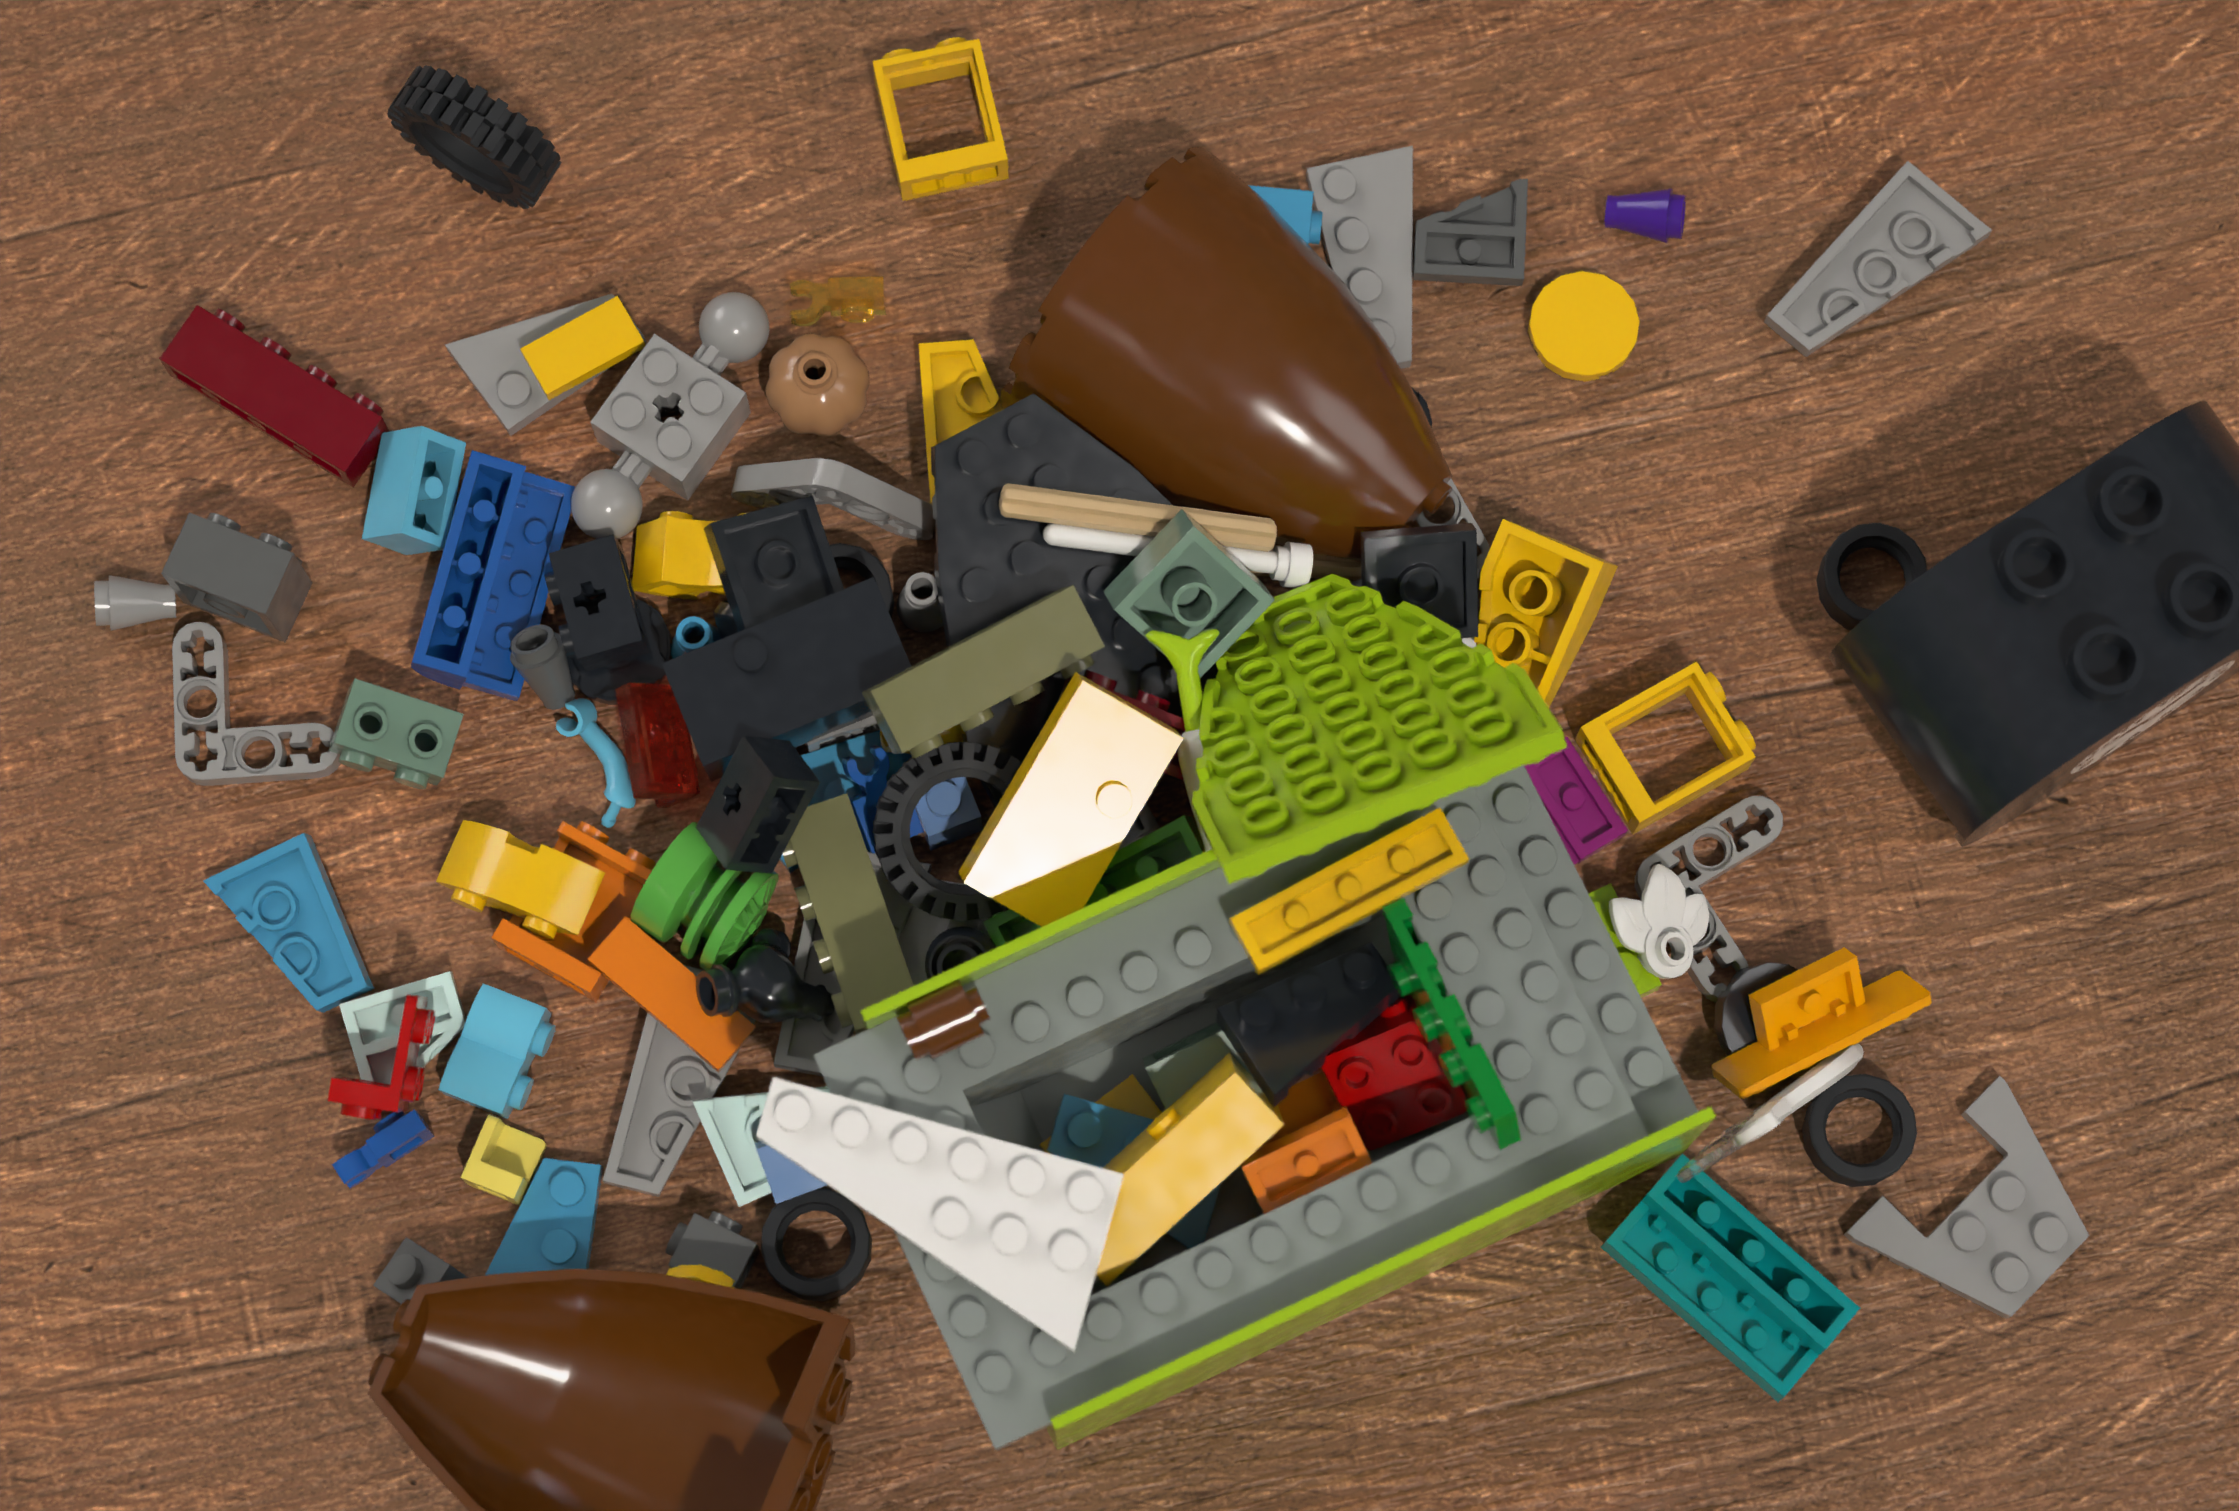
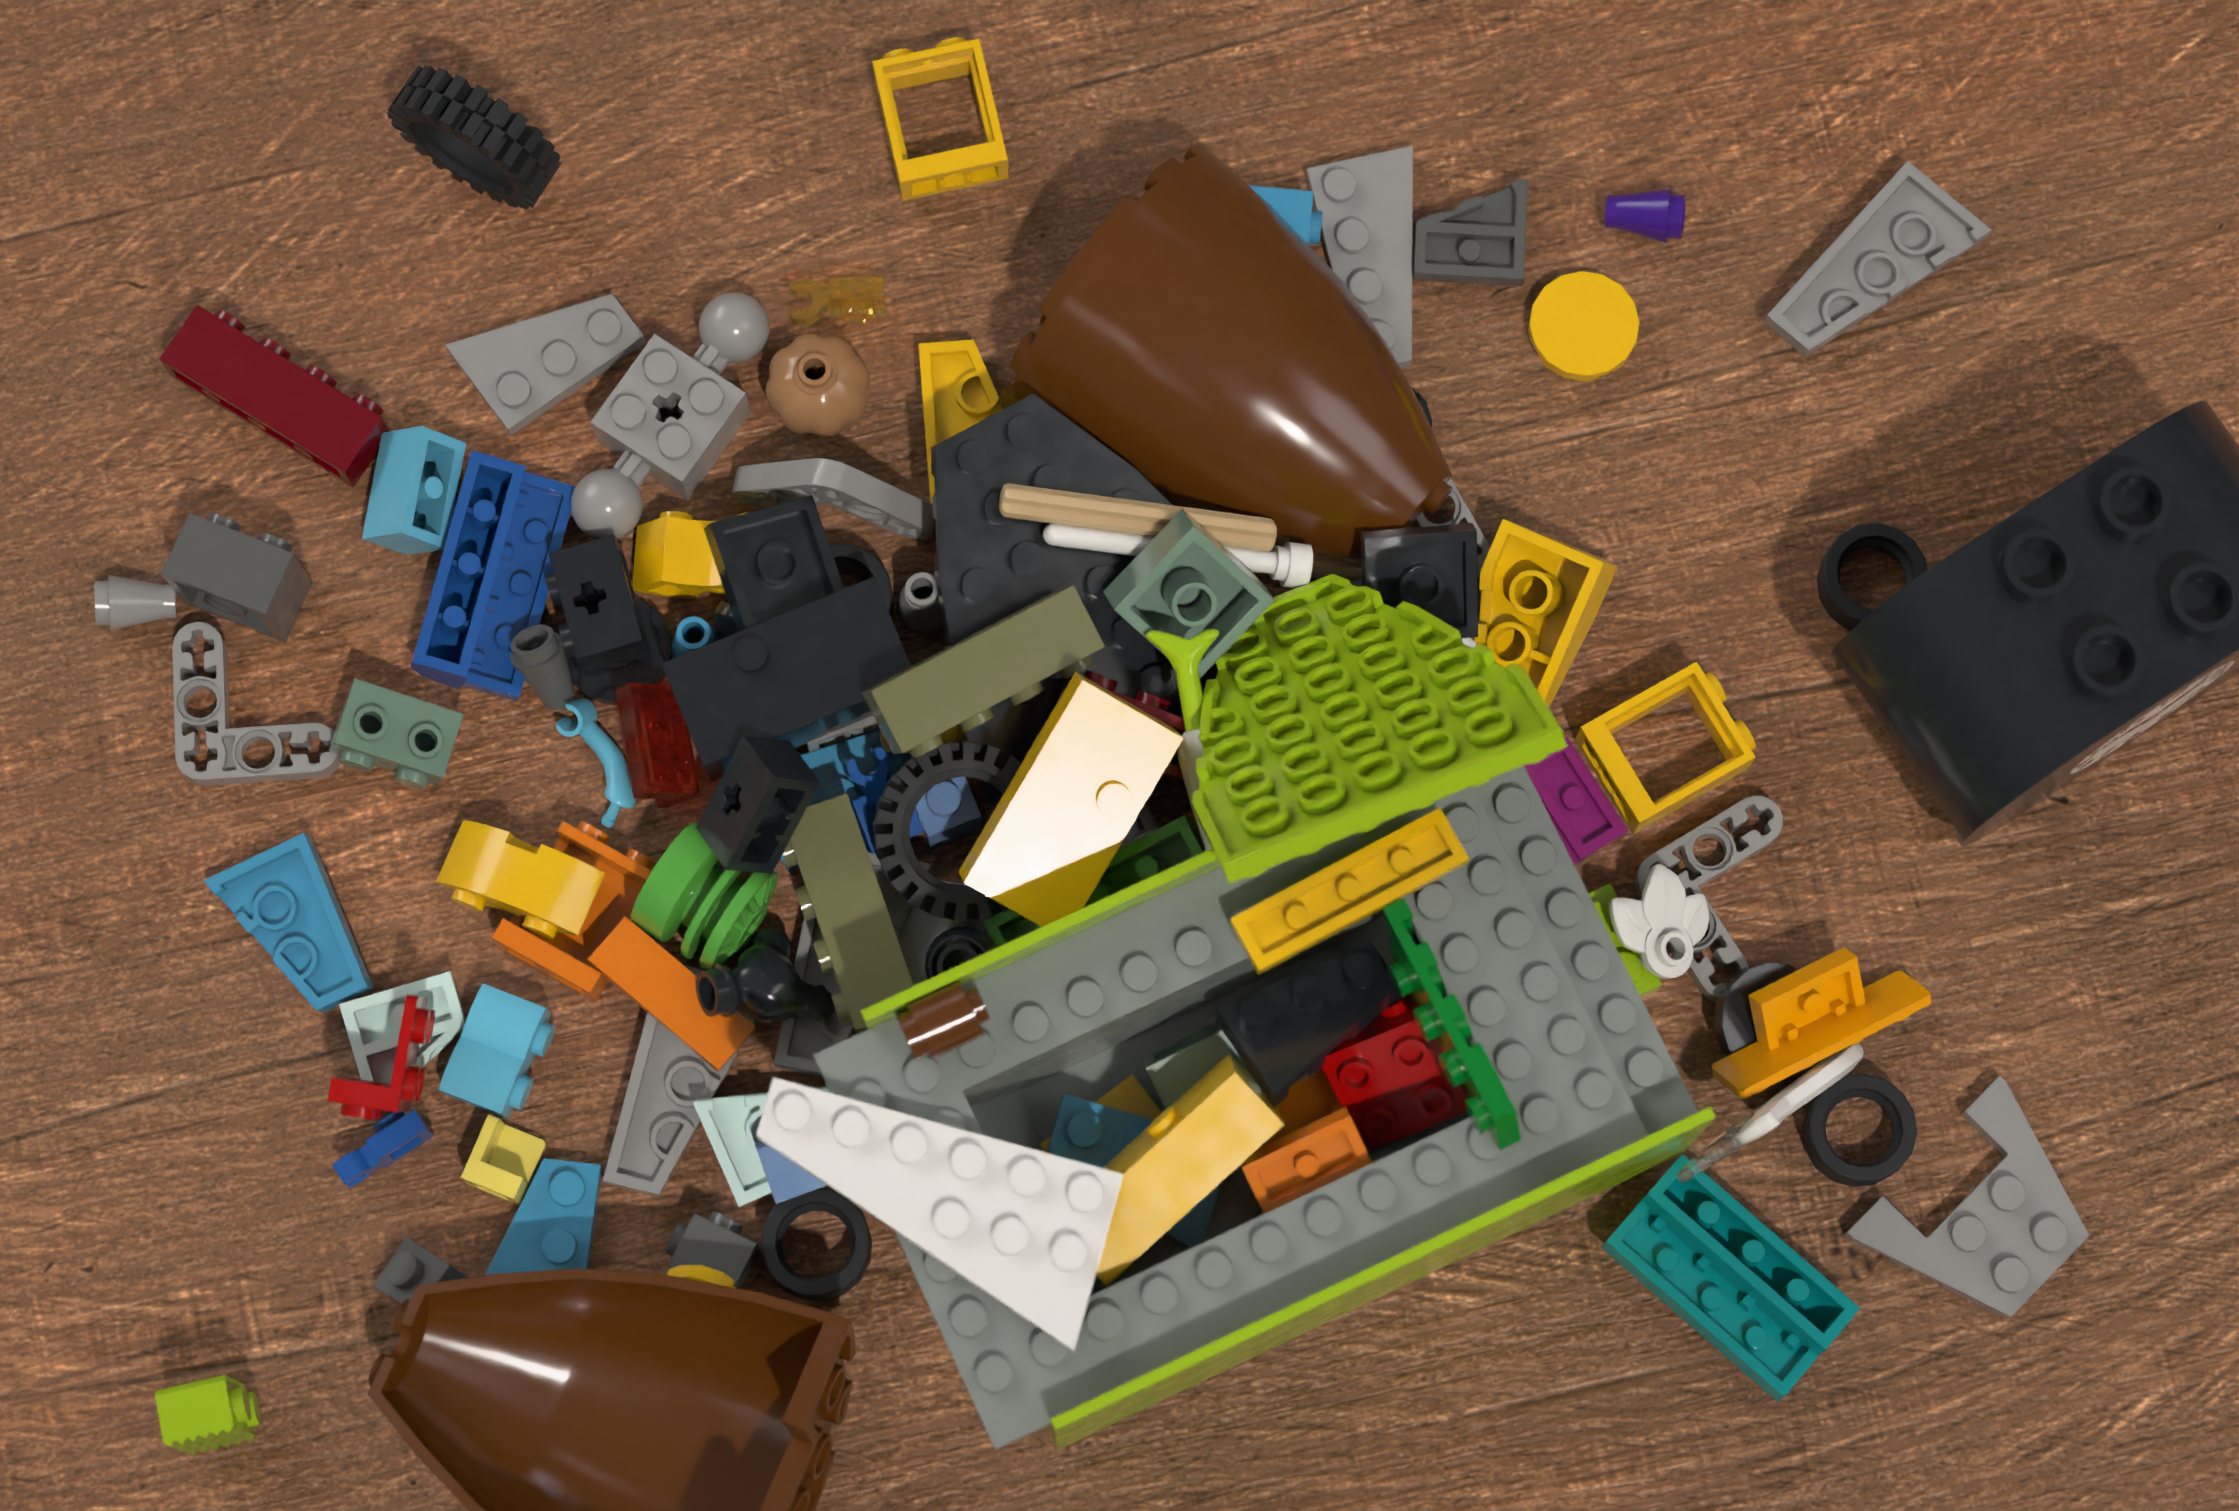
(207, 1414): none -> lime brick
(583, 348): yellow tile -> none

